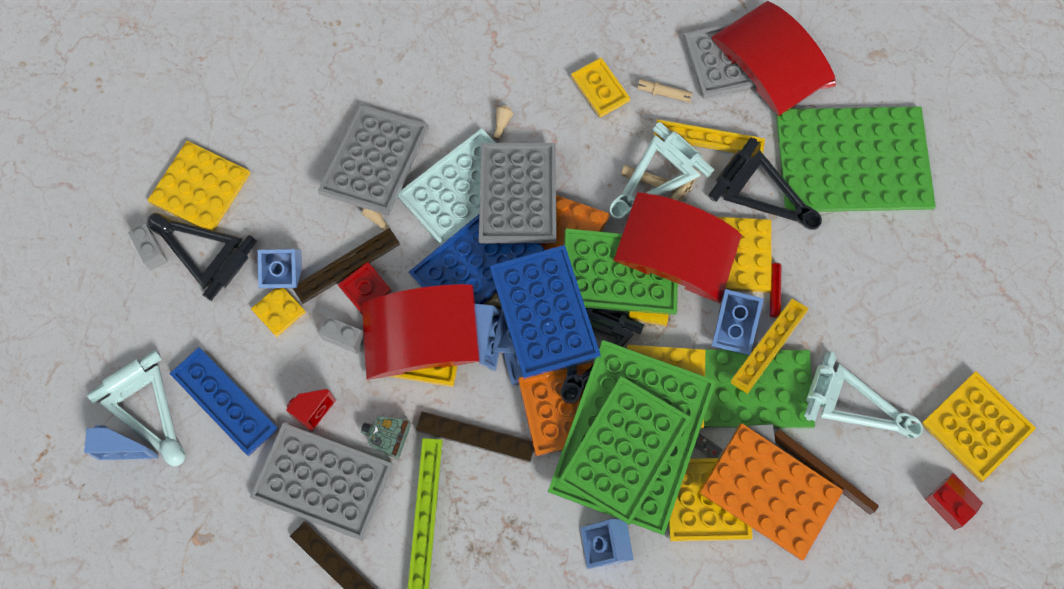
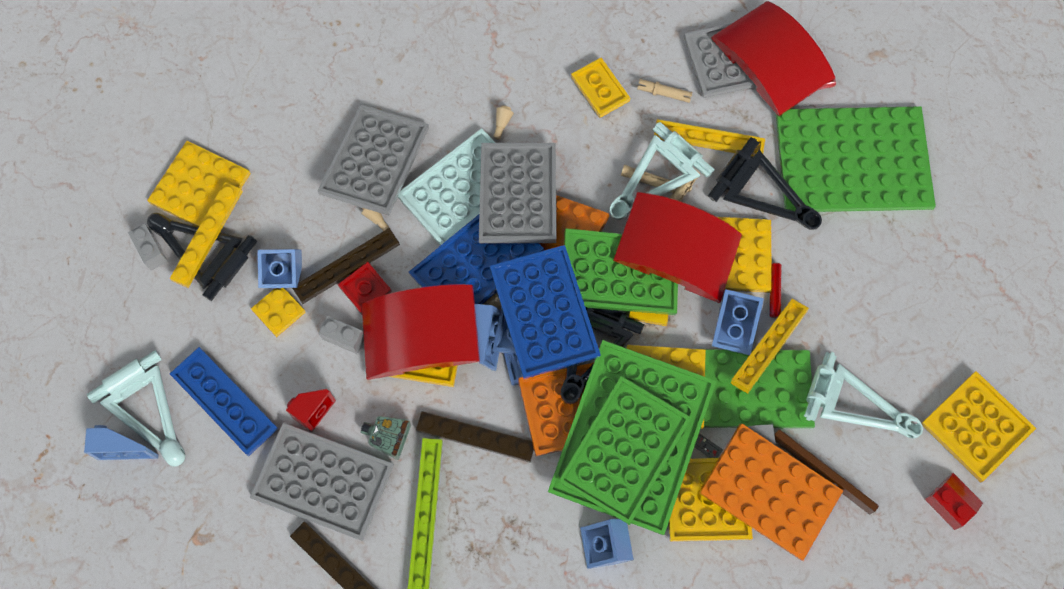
(206, 235): none -> yellow plate

